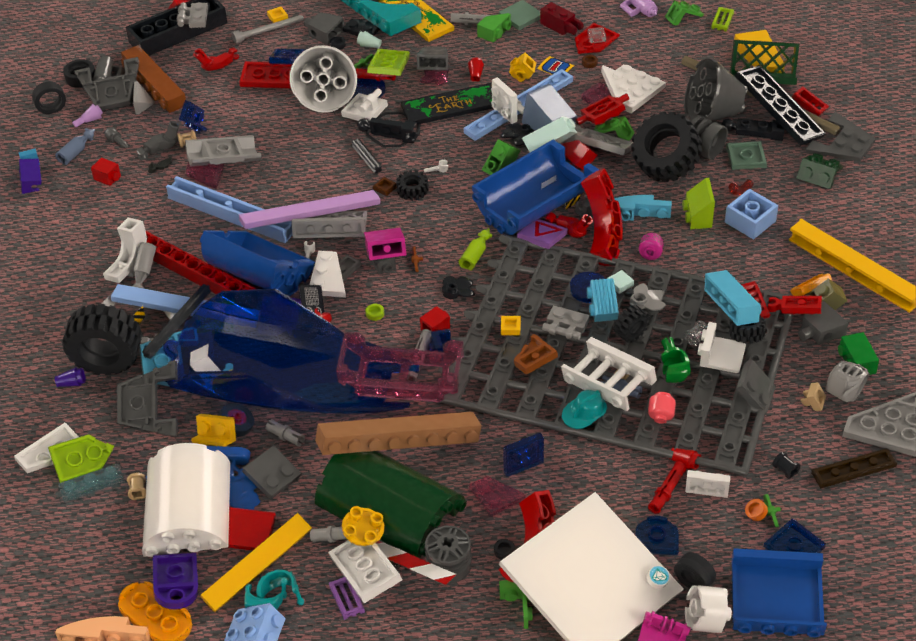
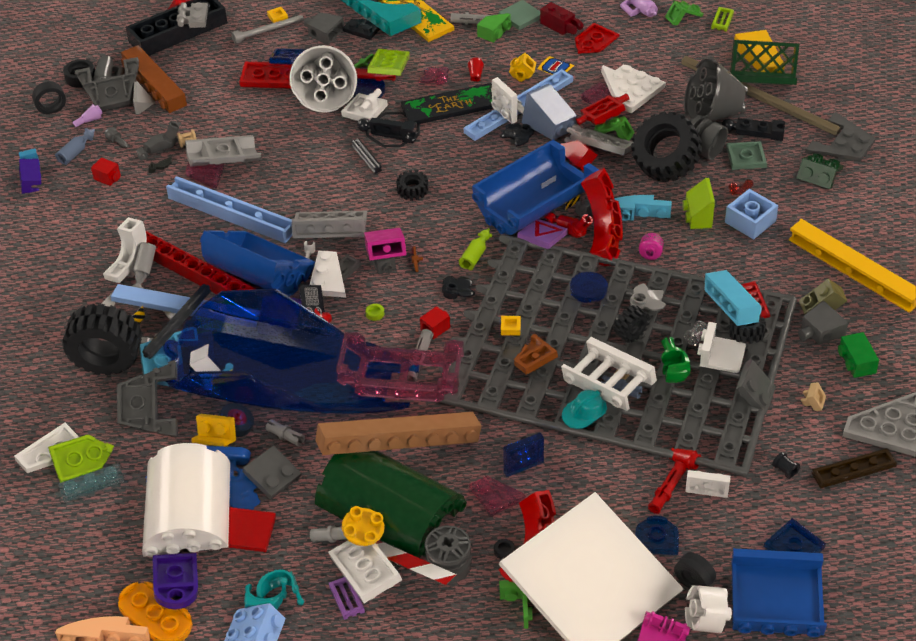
(72, 377): dark purple cone -> none
(136, 485): tan bush -> none
(192, 116): clear blue bracket -> none
(213, 63): red arm -> none
(255, 562): yellow tile -> none
(309, 209): lavender tile -> none
(338, 42): black tile -> none
(367, 40): light aqua cone -> none
(385, 186): reddish brown tile -> none
(433, 58): dark grey torso -> none
(438, 339): clear blue bracket -> none
(442, 167): white hand -> none
(500, 157): bright green slope -> none
(558, 130): light aqua slope -> none
(566, 323): light grey plate -> none
(589, 61): reddish brown tile -> none
(596, 35): clear tile -> none
(603, 300): medium azure brick -> none
(622, 281): light aqua tile -> none
(658, 577): tile -> none
(661, 407): coral head -> none
(756, 509): orange tile -> none
(771, 509): bright green piece -> none
(780, 105): black tile -> none
(796, 304): red plate -> none
(802, 97): red slope -> none
(809, 285): light orange tile -> none
(847, 381): light grey piece -> none

